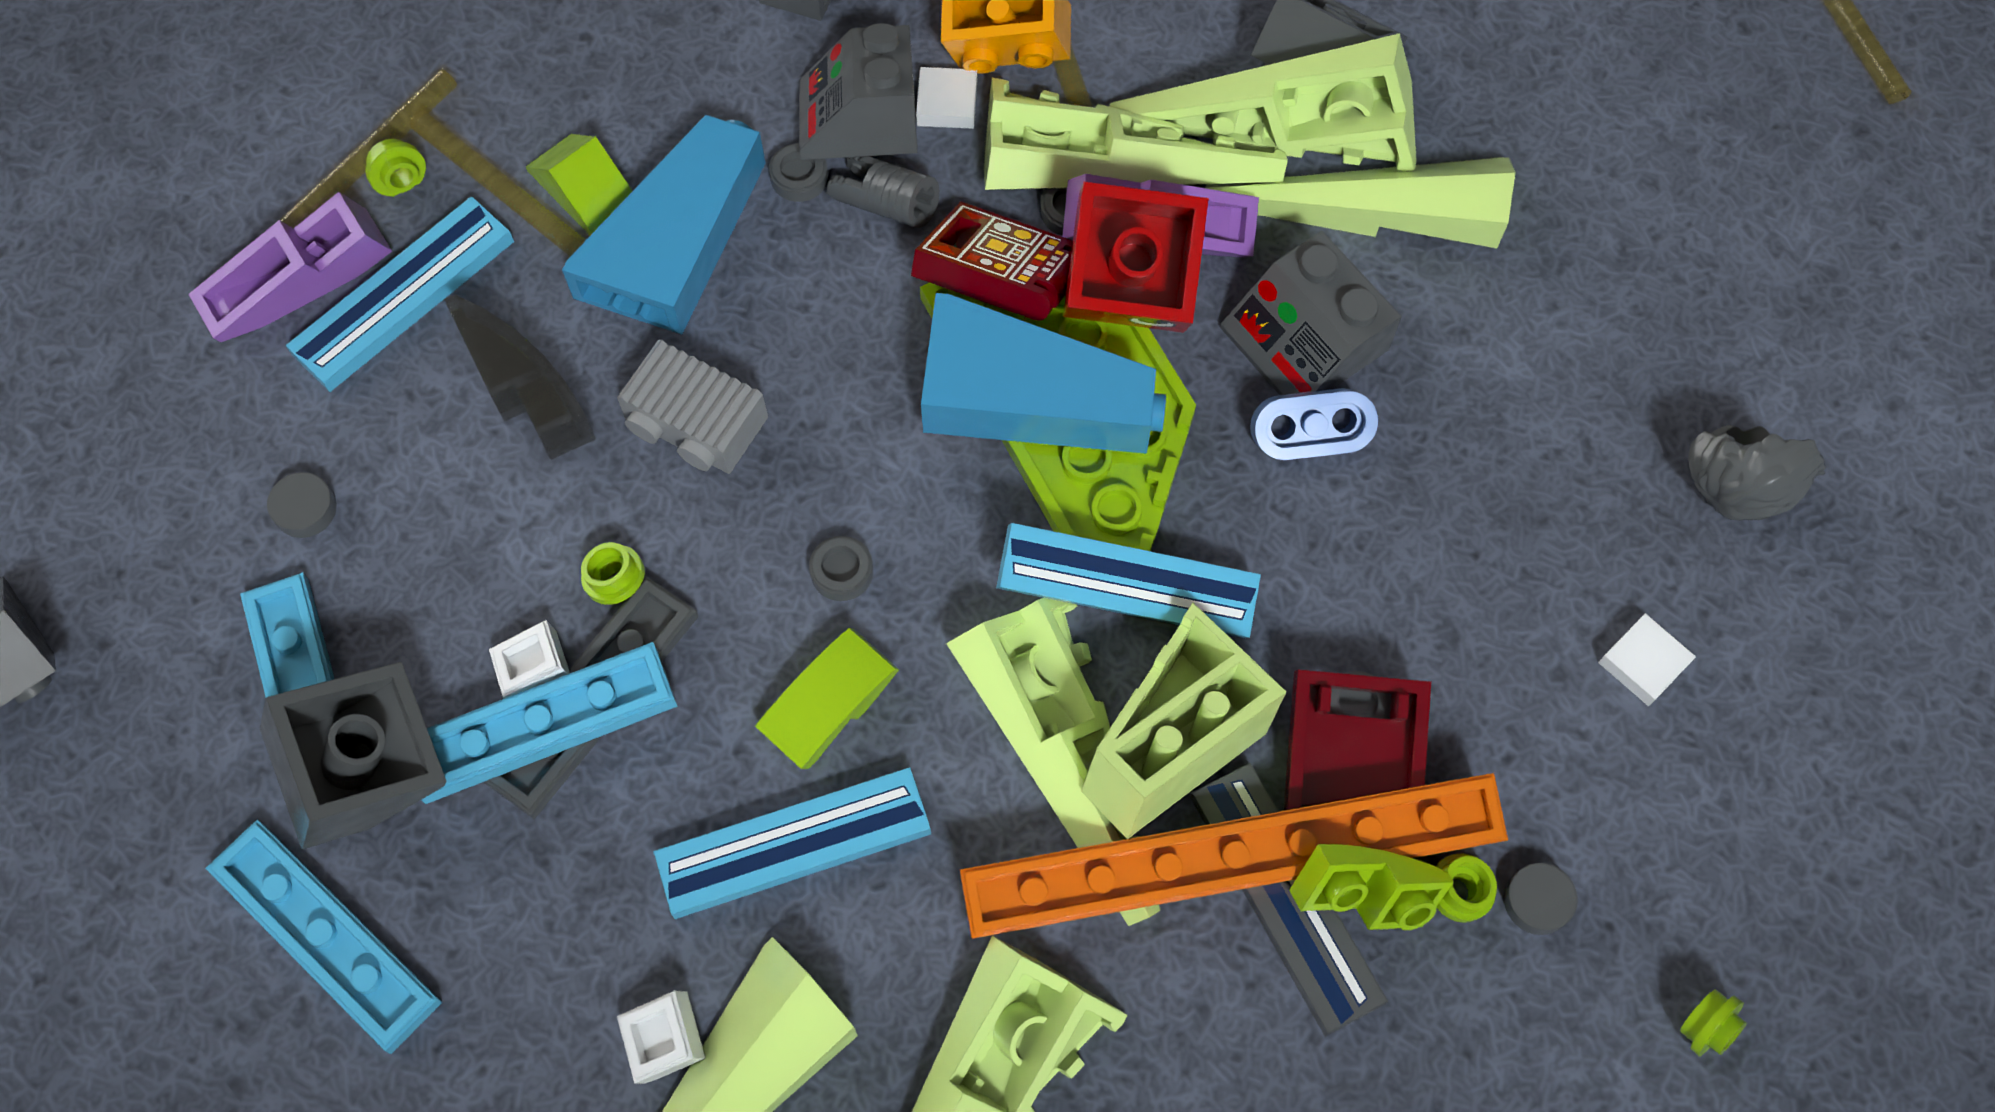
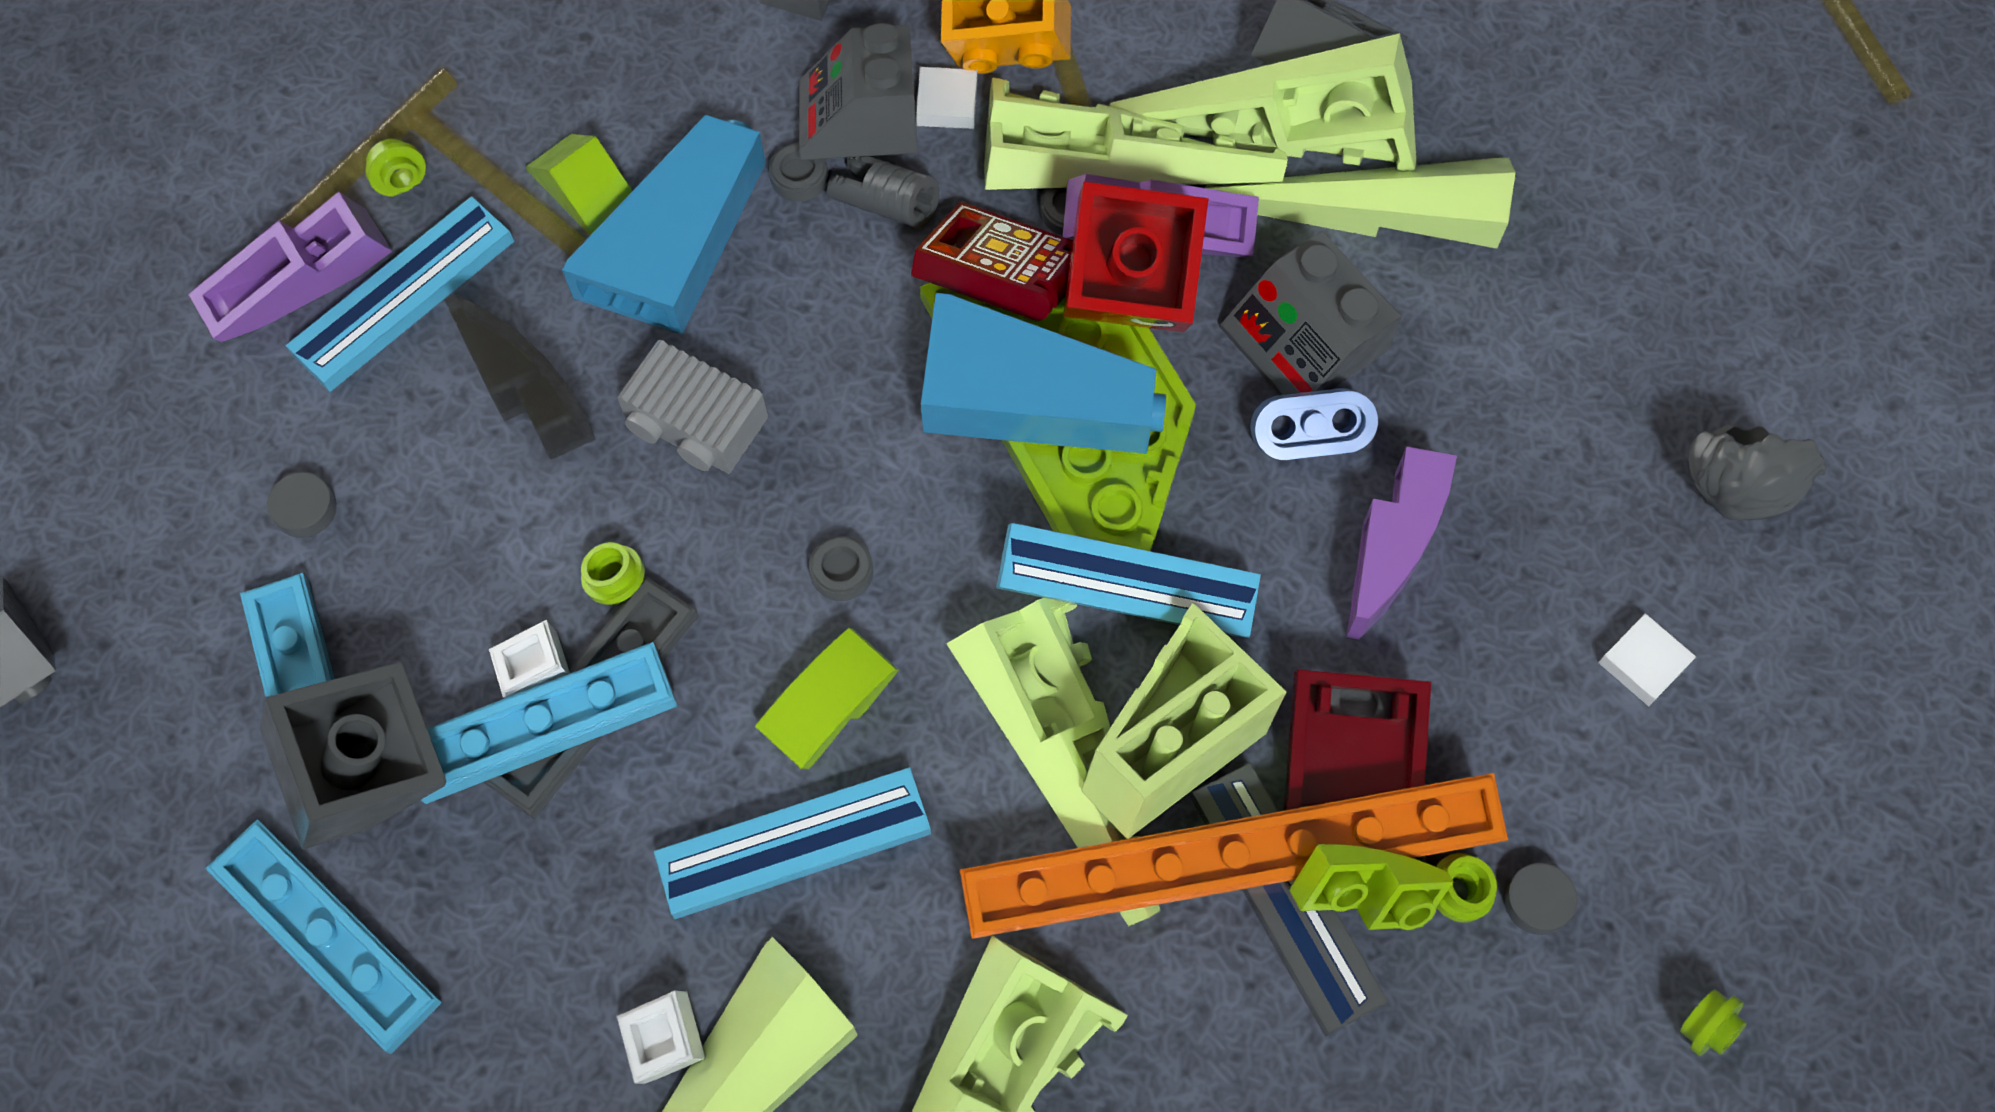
(1398, 534): none -> medium lavender slope

